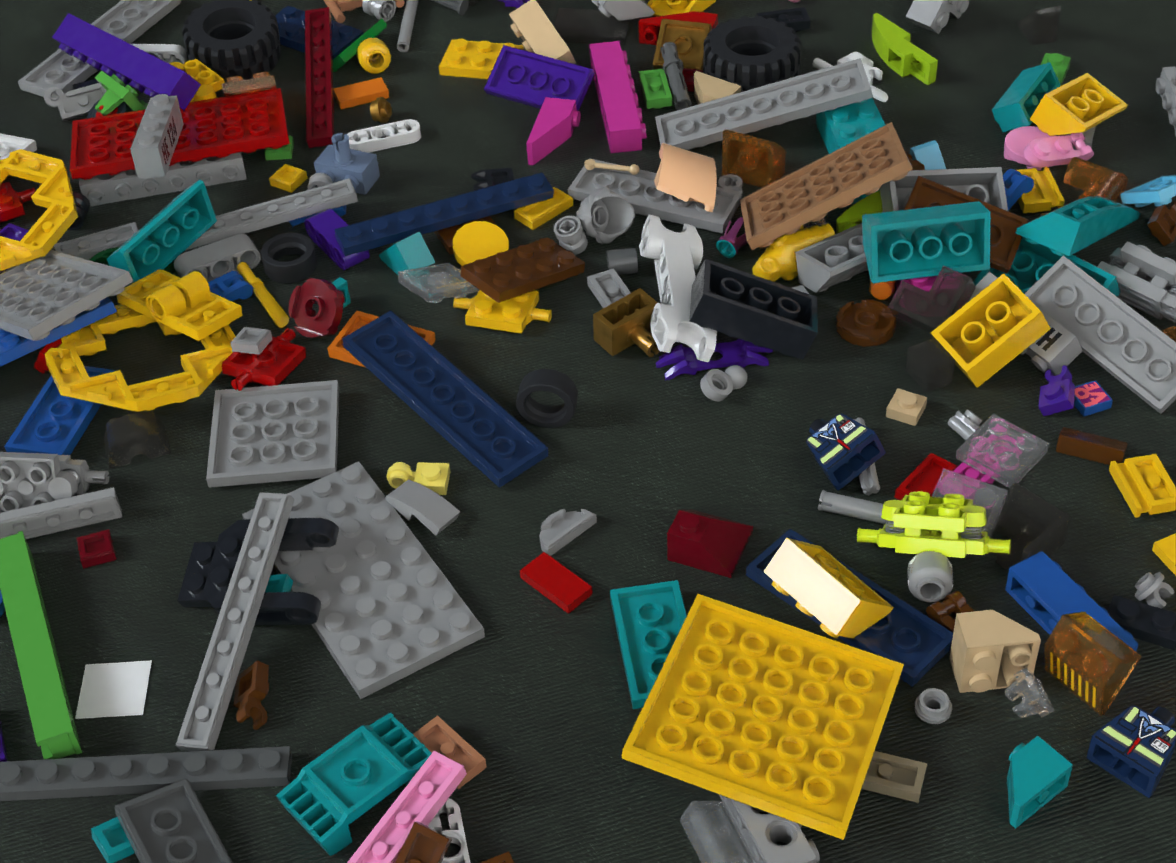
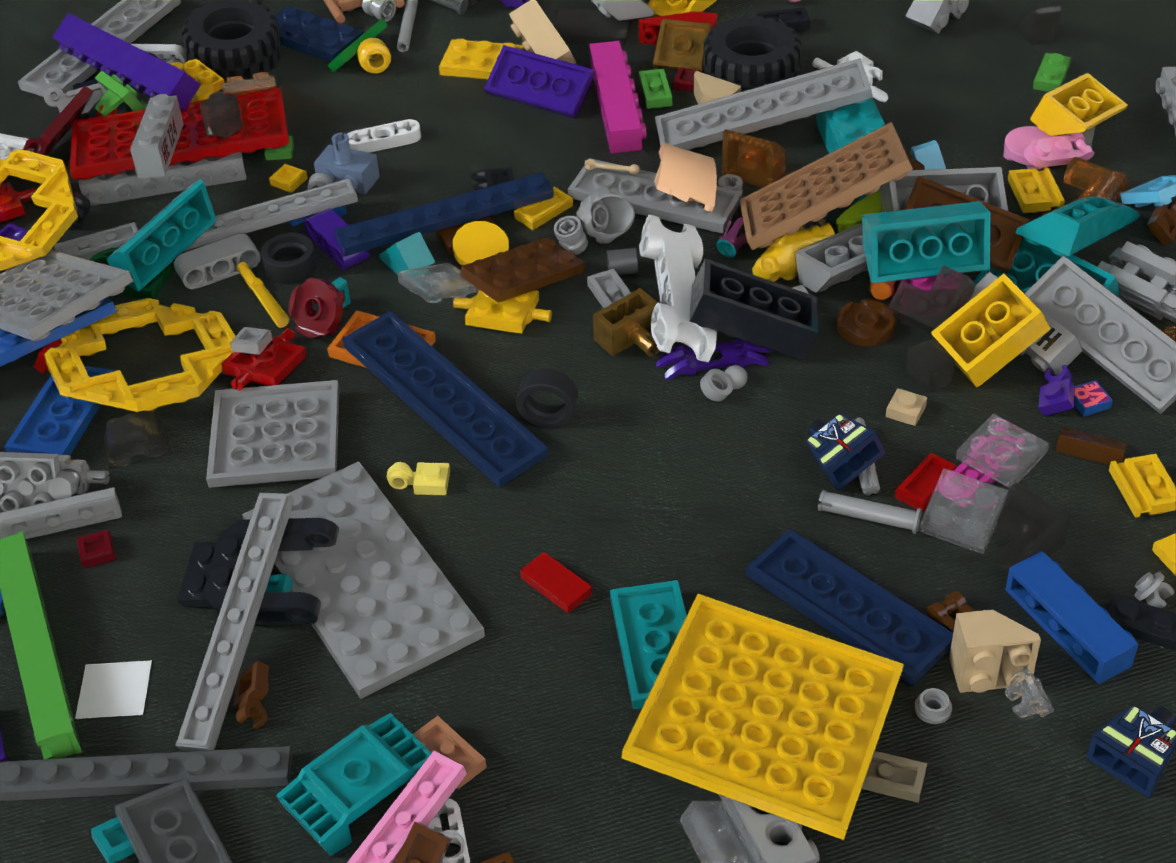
(61, 124): none -> dark red tile
(180, 303): yellow plate -> none
(221, 115): none -> clear smoke brick
(231, 286): blue plate -> none
(319, 77): dark red plate -> none
(360, 93): orange tile -> none
(380, 110): pearl gold plate -> none
(426, 505): light grey slope -> none
(552, 127): dark pink slope -> none
(563, 527): light grey tile -> none
(673, 68): dark grey pin -> none
(707, 541): dark red slope -> none
(825, 589): slope -> none
(899, 53): lime slope -> none
(930, 576): light grey head -> none
(934, 525): neon yellow piece -> none
(965, 423): light grey plate -> none
(1016, 185): blue plate -> none
(1024, 96): teal brick -> none
(1034, 778): teal slope -> none
(1089, 660): clear orange slope -> none

